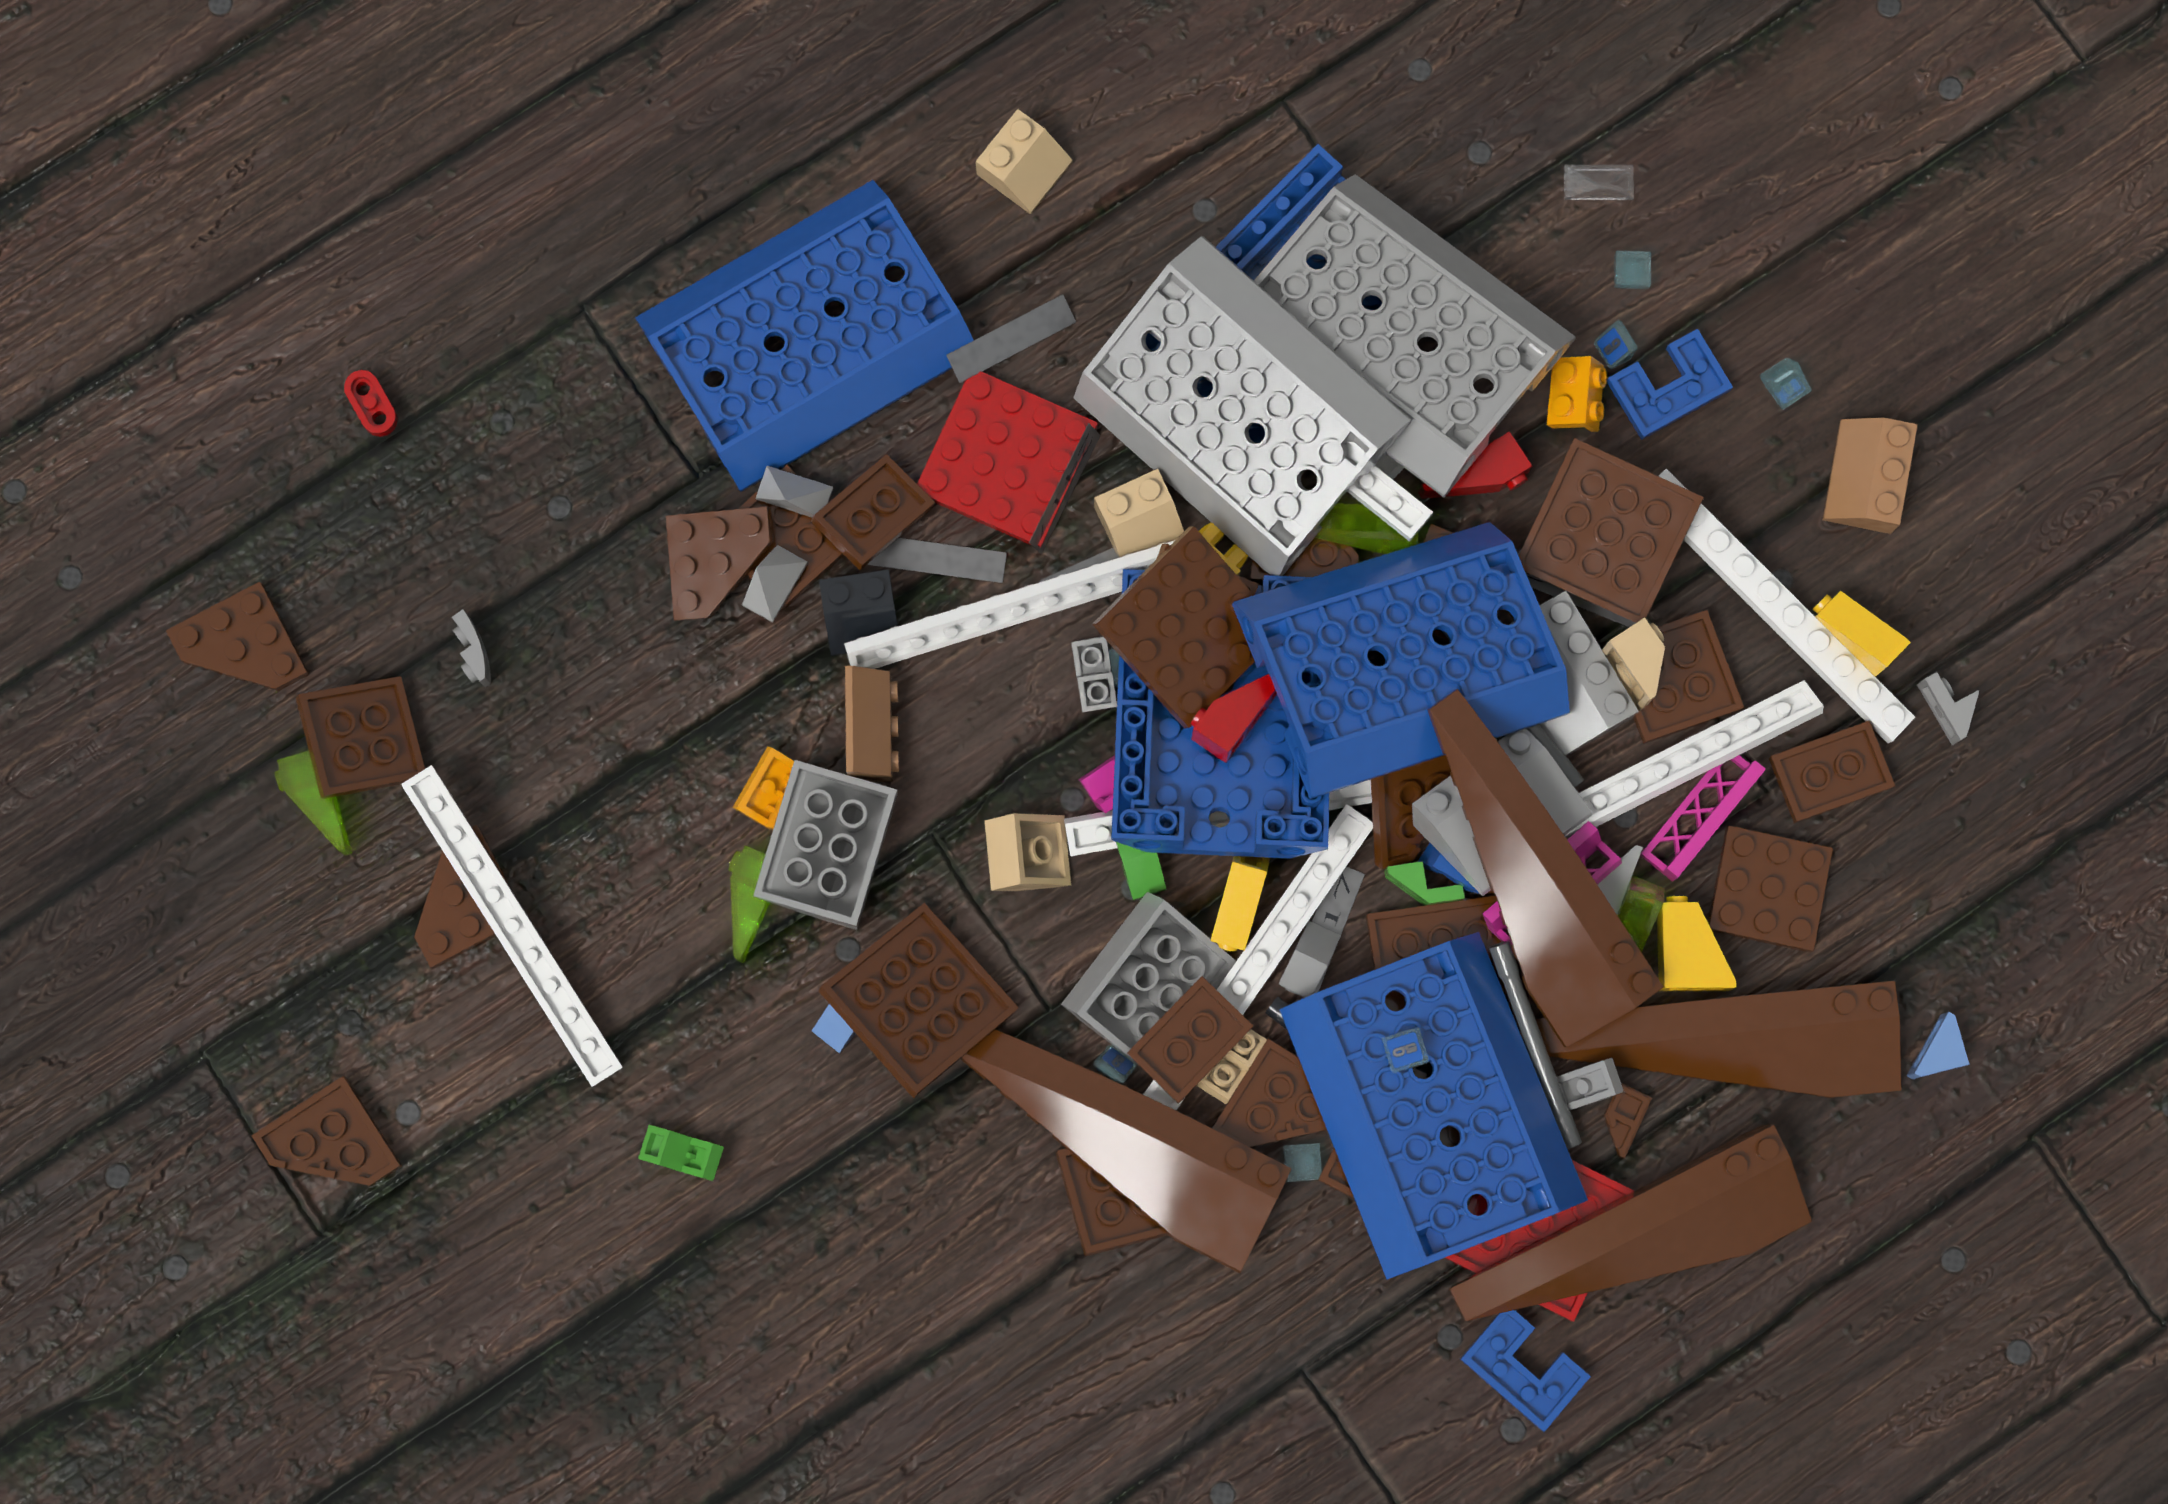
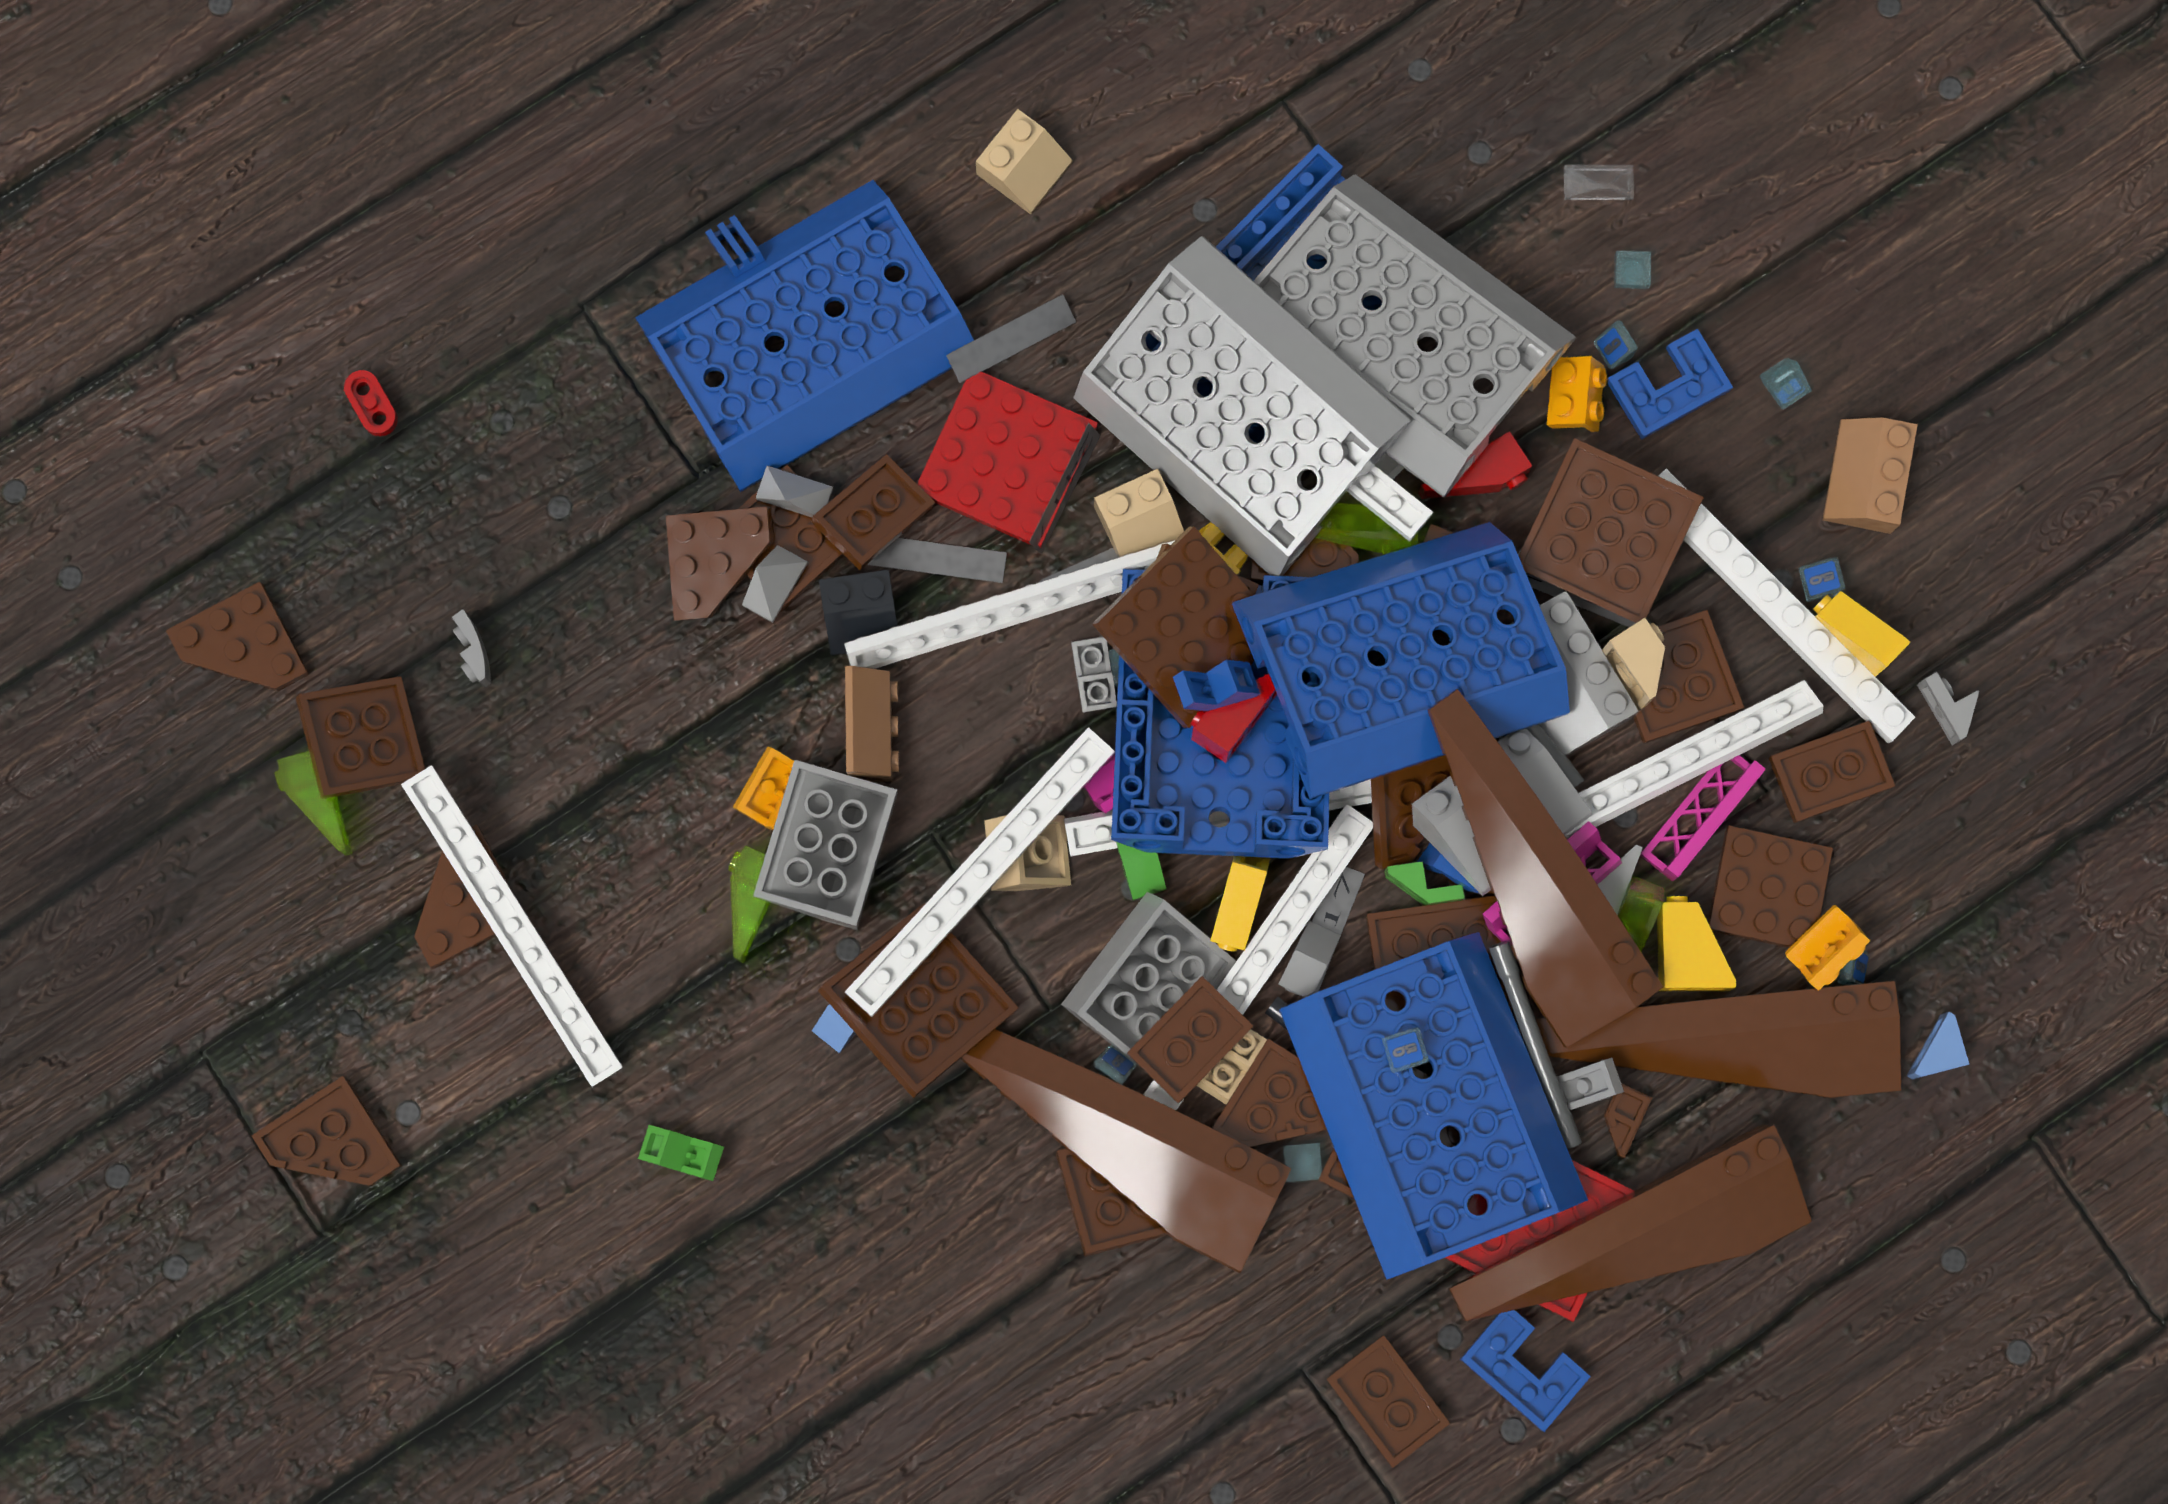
(726, 232): none -> blue tile
(979, 872): none -> white plate
(1219, 687): none -> blue slope
(1387, 1401): none -> reddish brown plate
(1822, 579): none -> slope
(1827, 947): none -> light orange bracket
(1854, 971): none -> slope

